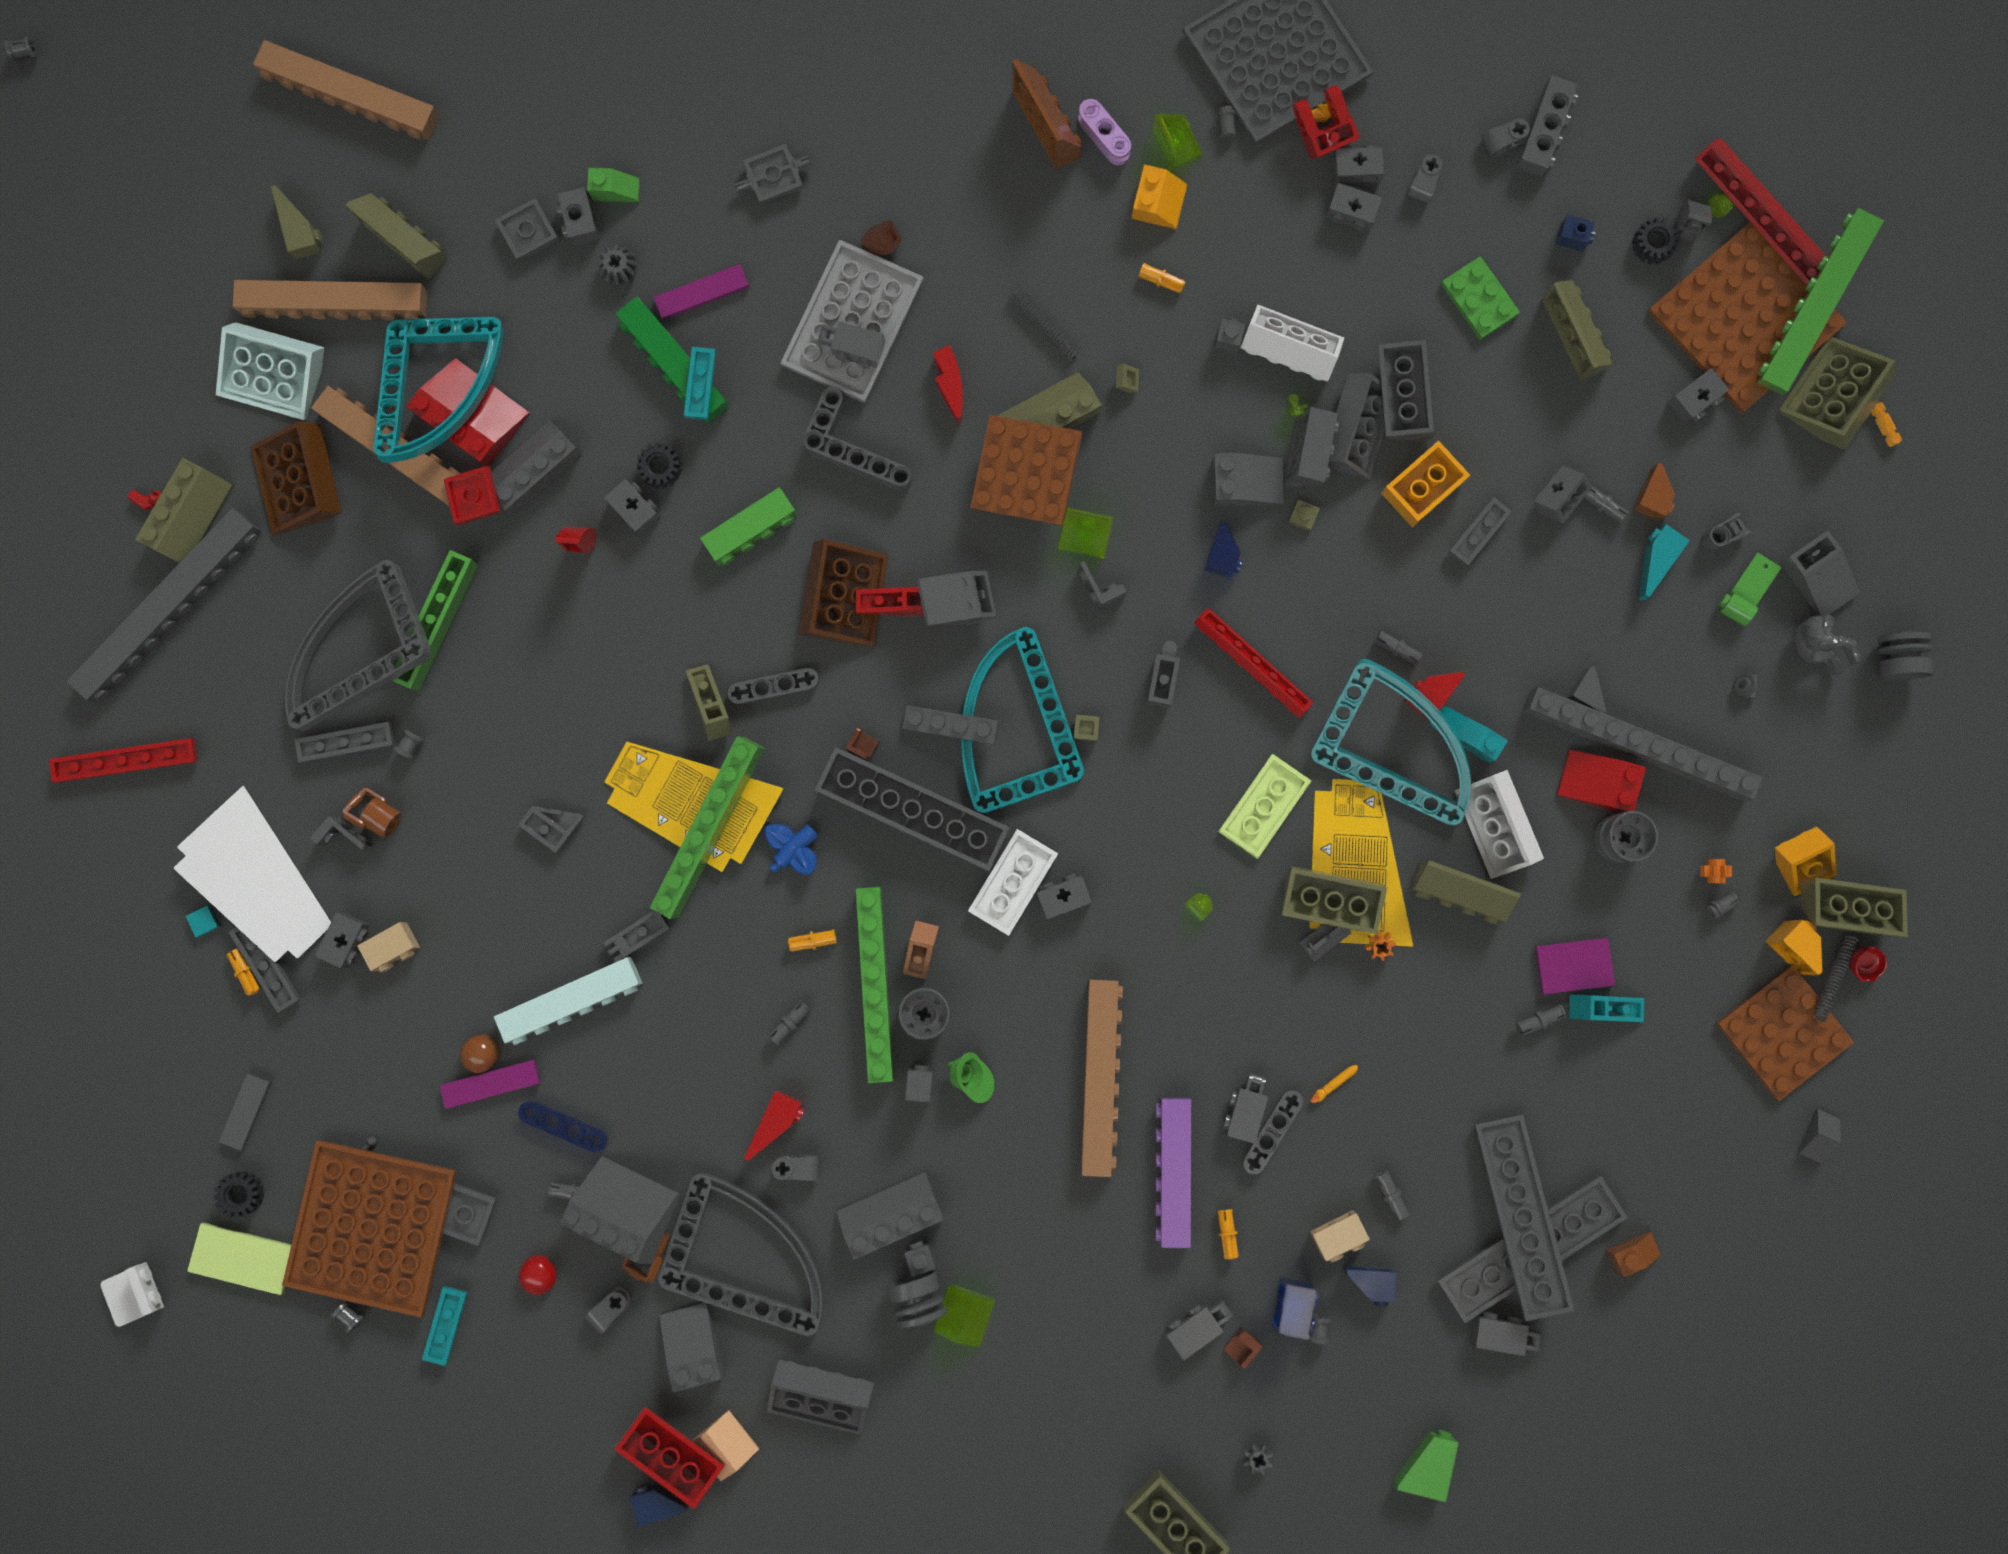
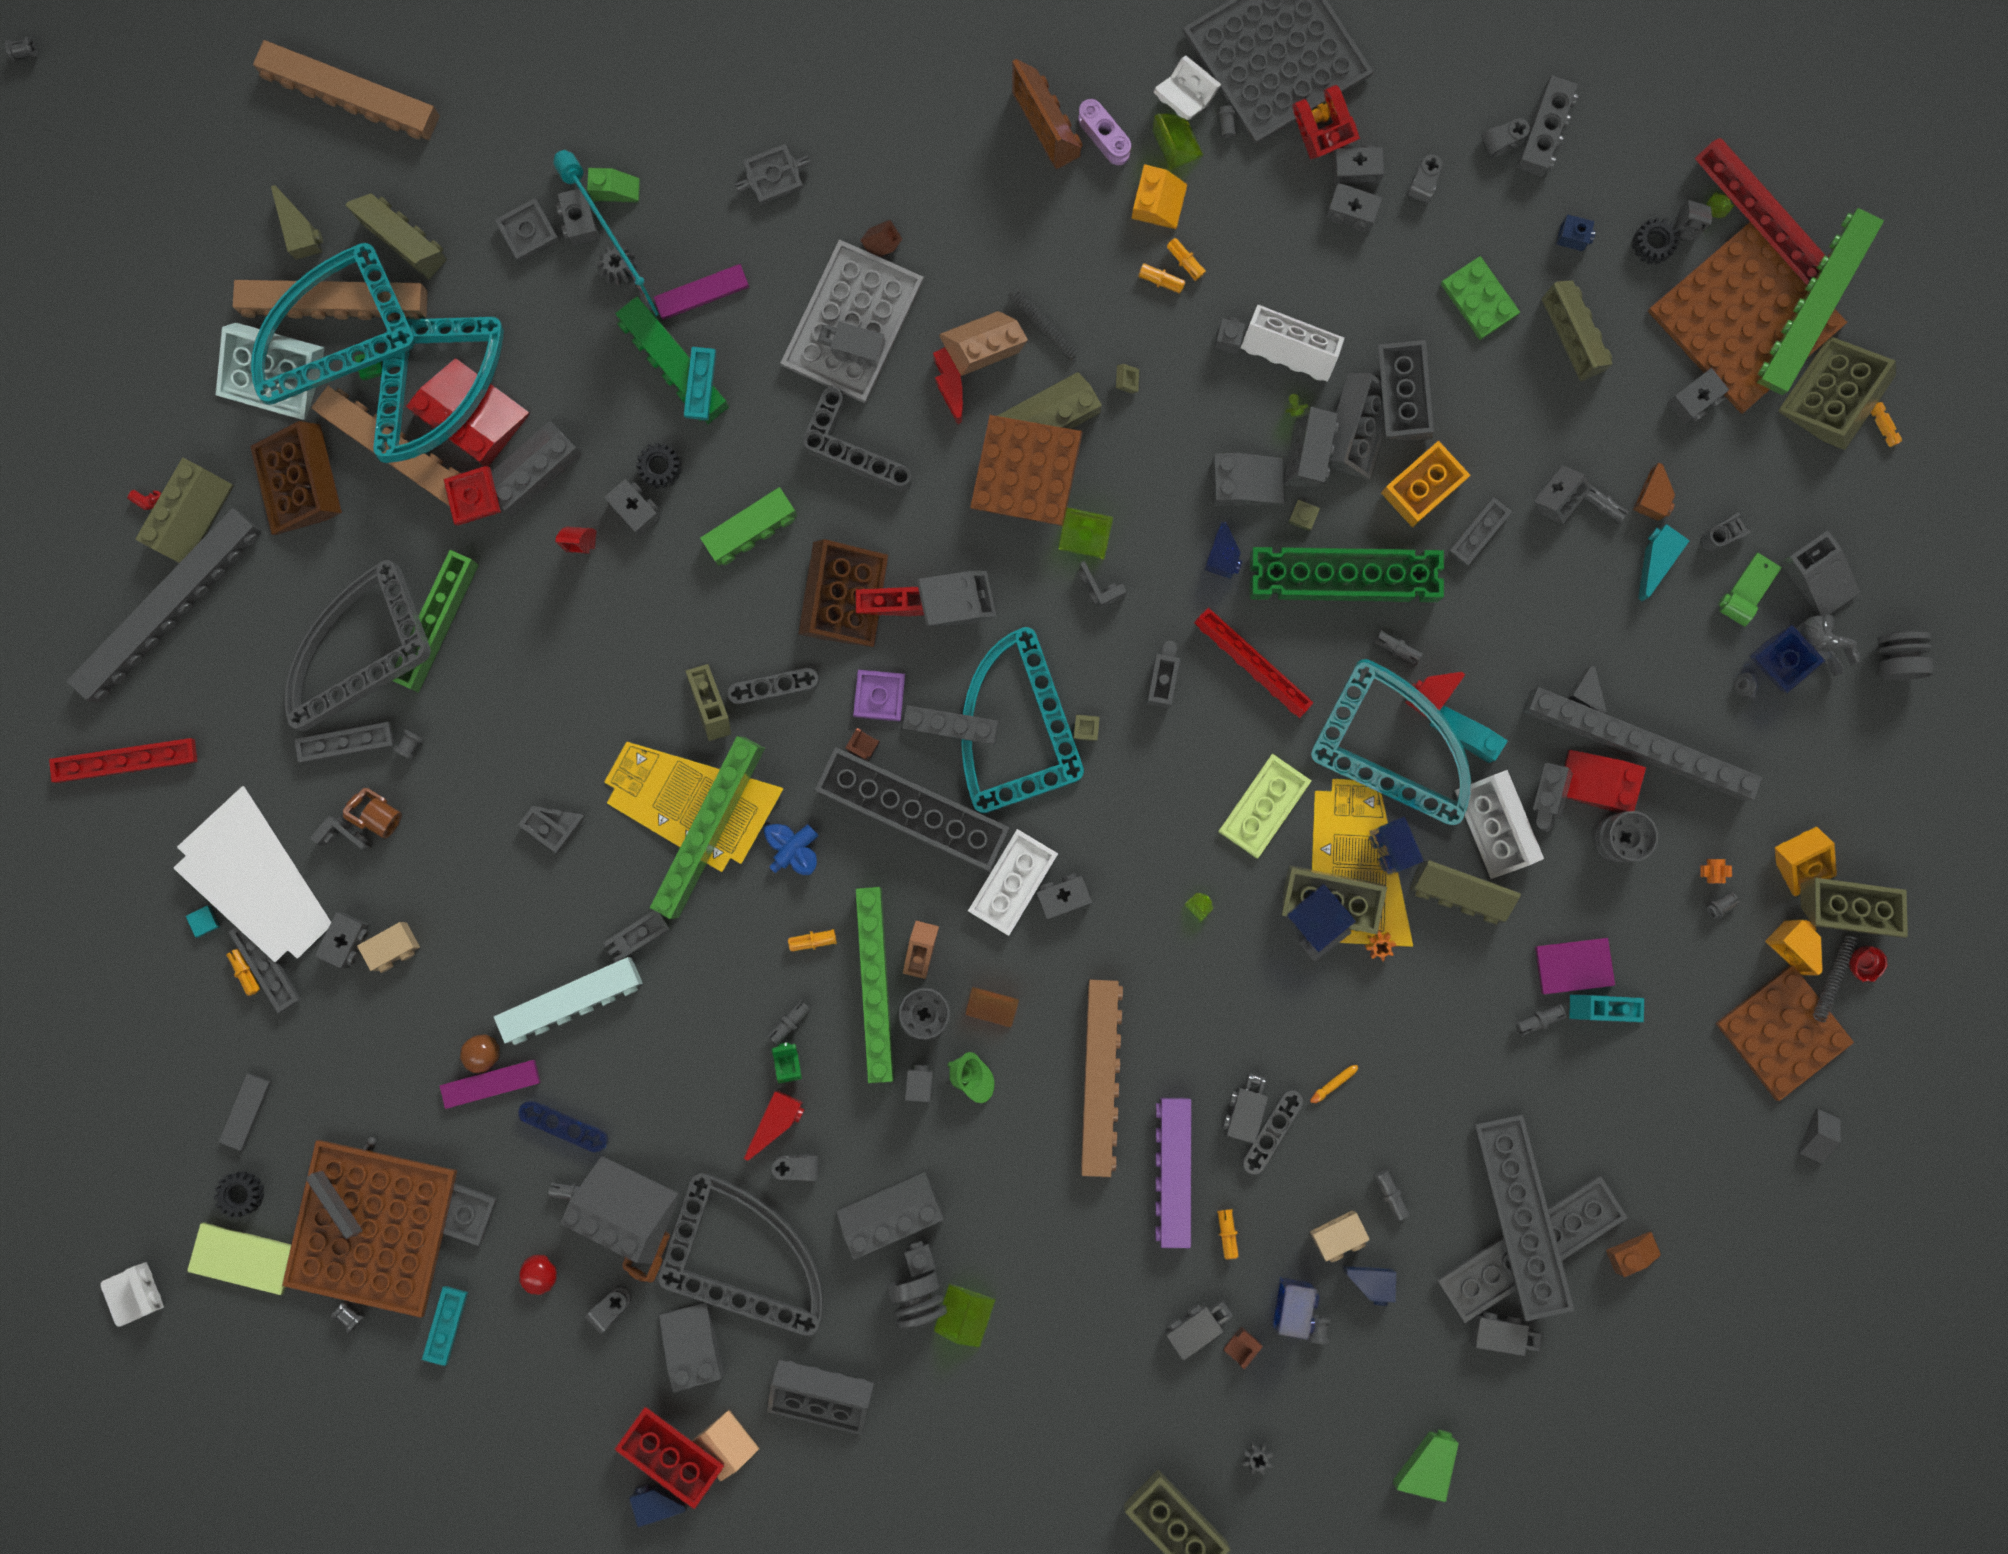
(294, 294): none -> teal beam
(334, 1204): none -> dark grey tile
(371, 371): none -> green plate
(571, 173): none -> teal flag
(786, 1062): none -> green bracket
(879, 695): none -> medium lavender tile
(983, 341): none -> medium nougat slope
(992, 1007): none -> clear orange panel
(1186, 259): none -> light orange axle
(1187, 89): none -> white bracket
(1321, 917): none -> clear blue tile
(1346, 574): none -> green brick
(1395, 846): none -> clear blue brick
(1551, 795): none -> dark grey brick
(1787, 658): none -> clear blue slope

